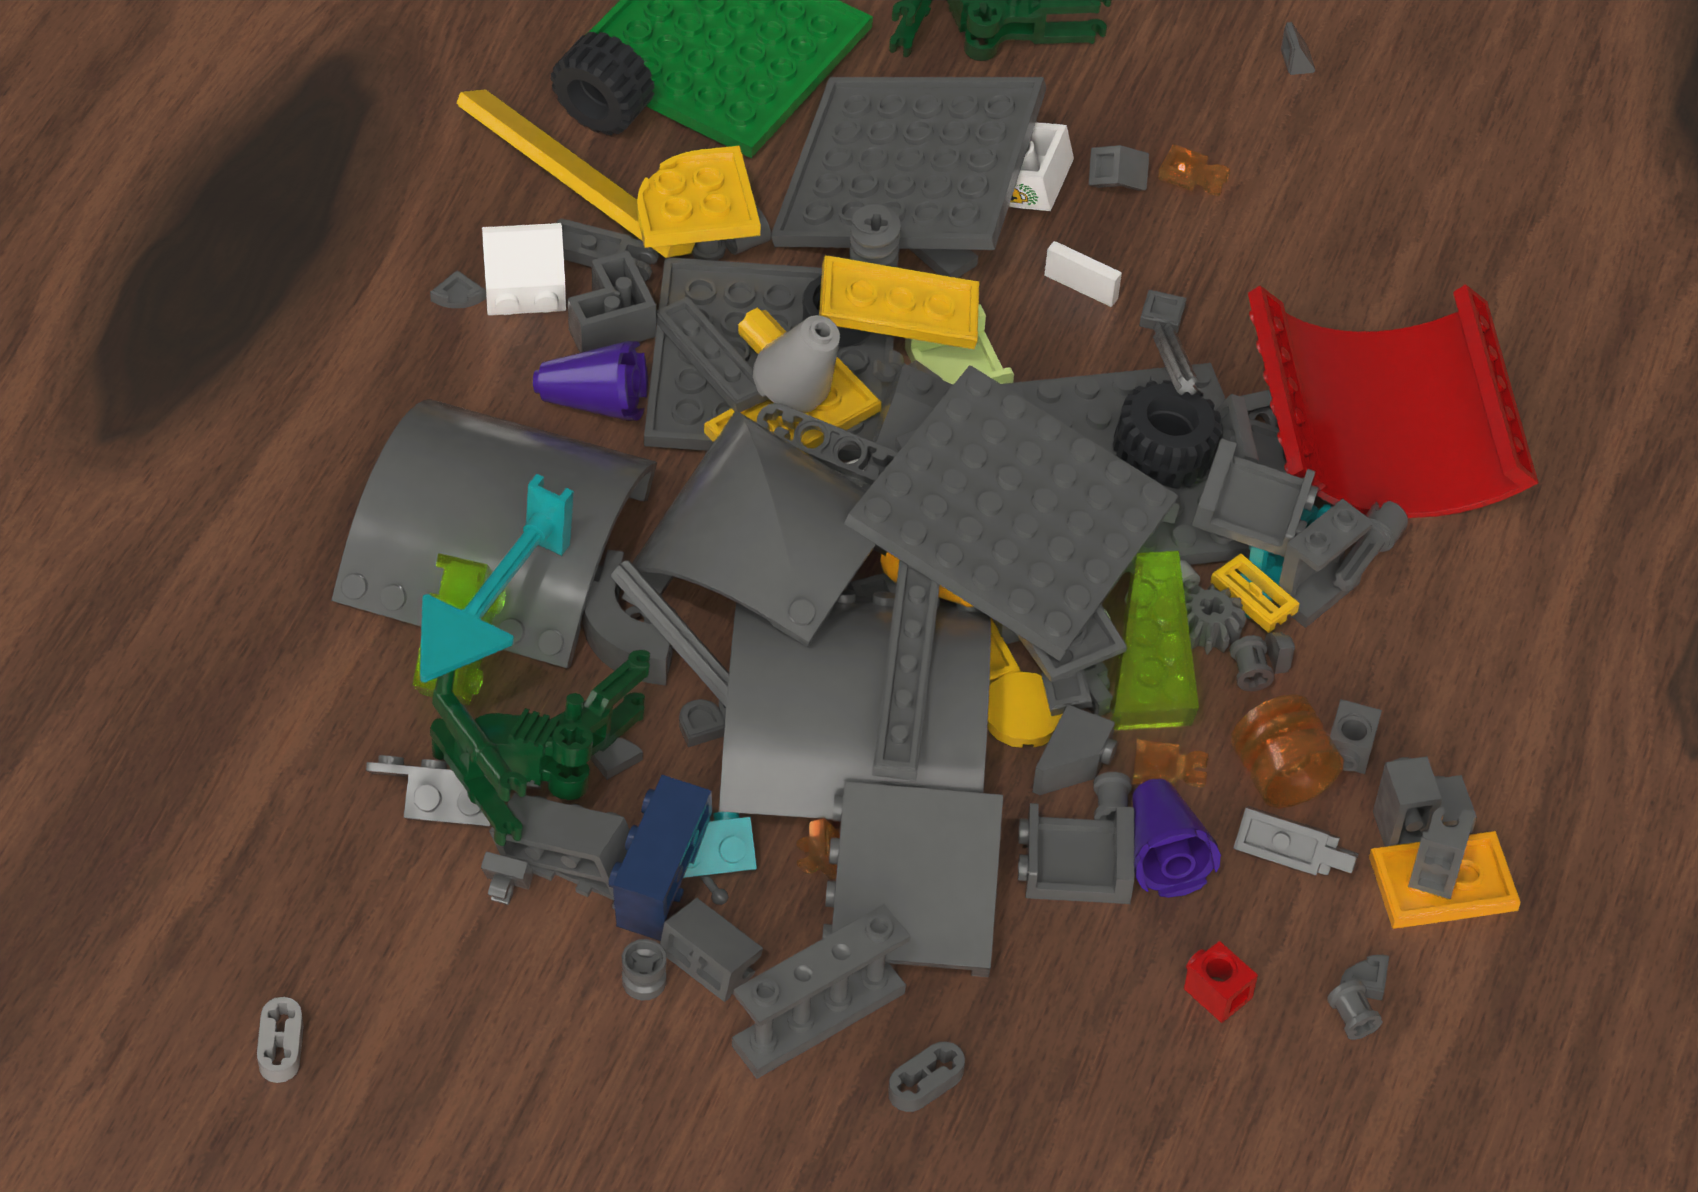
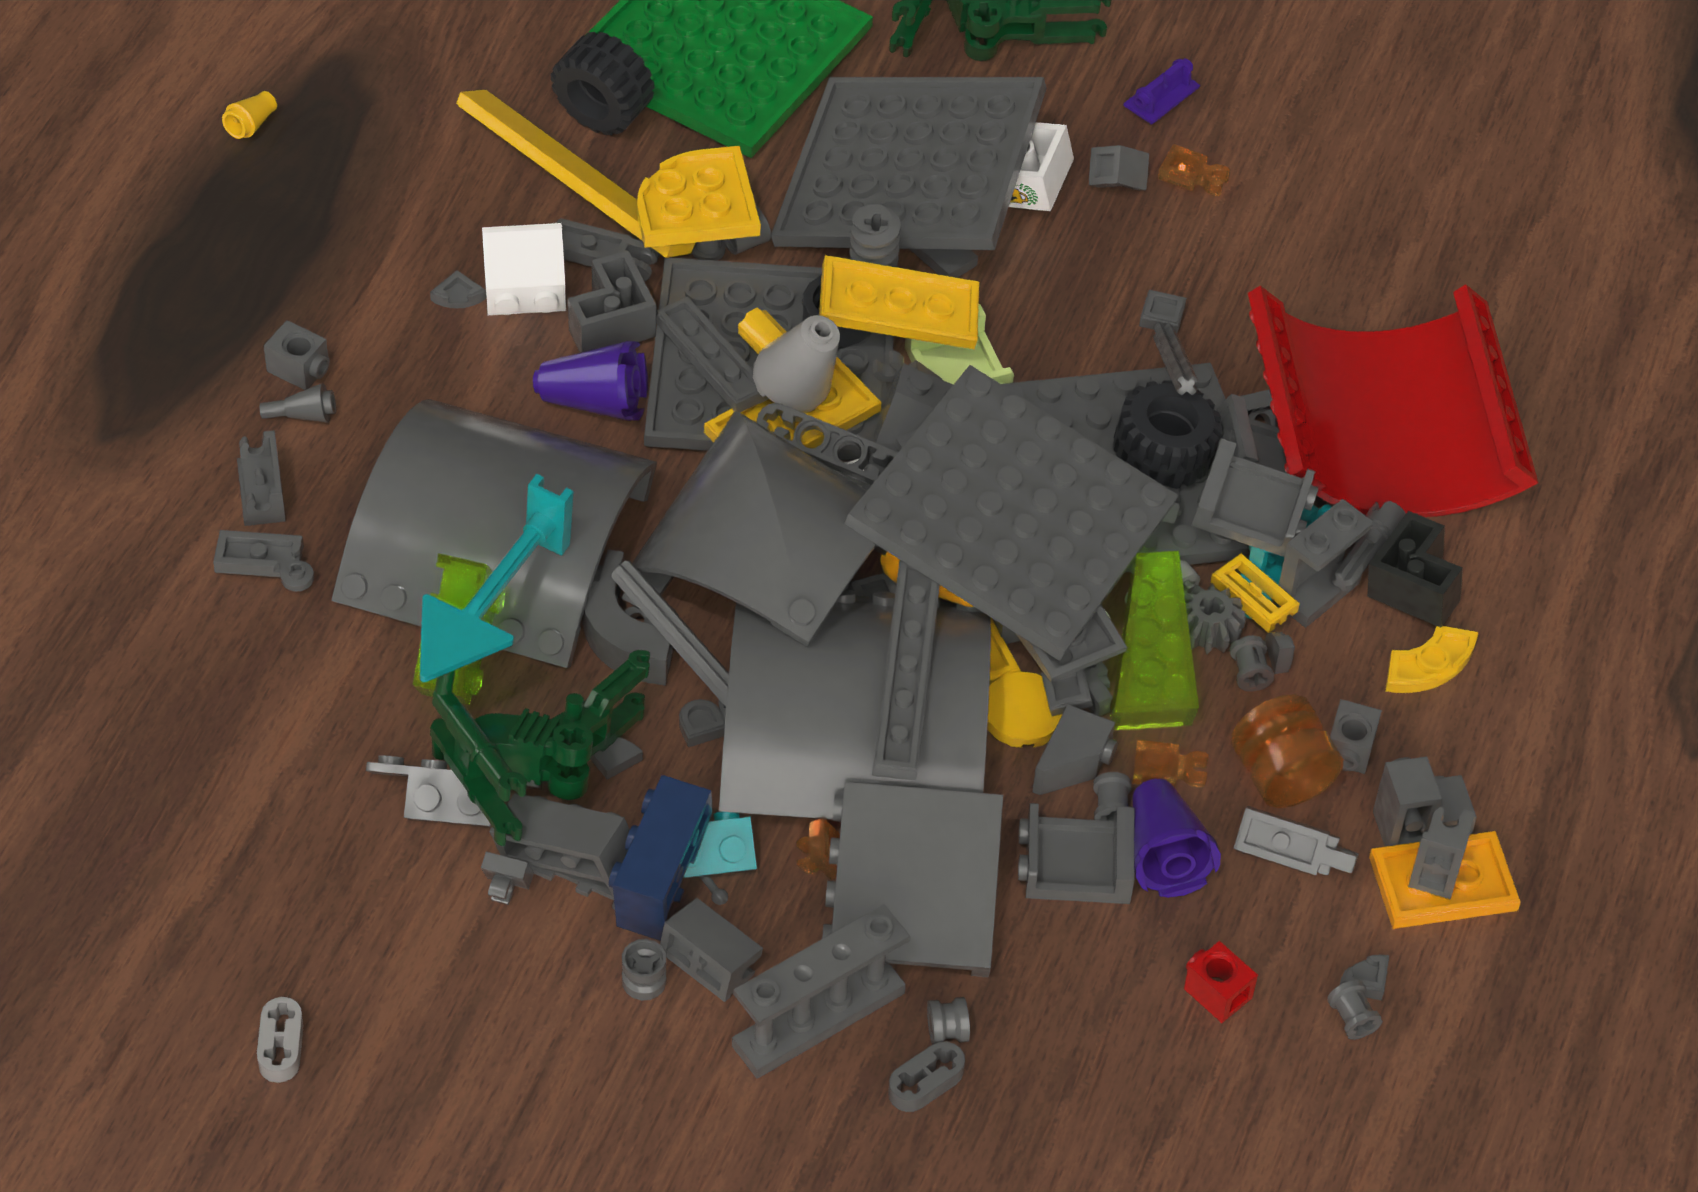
(247, 115): none -> yellow cone
(260, 481): none -> dark grey hinge
(264, 556): none -> dark grey hinge
(296, 355): none -> dark grey brick
(310, 404): none -> dark grey cone
(948, 1020): none -> dark grey wheel
(1082, 273): white tile -> none
(1163, 92): none -> dark purple hinge
(1296, 52): dark grey slope -> none
(1412, 572): none -> pearl dark grey brick
(1431, 663): none -> yellow tile

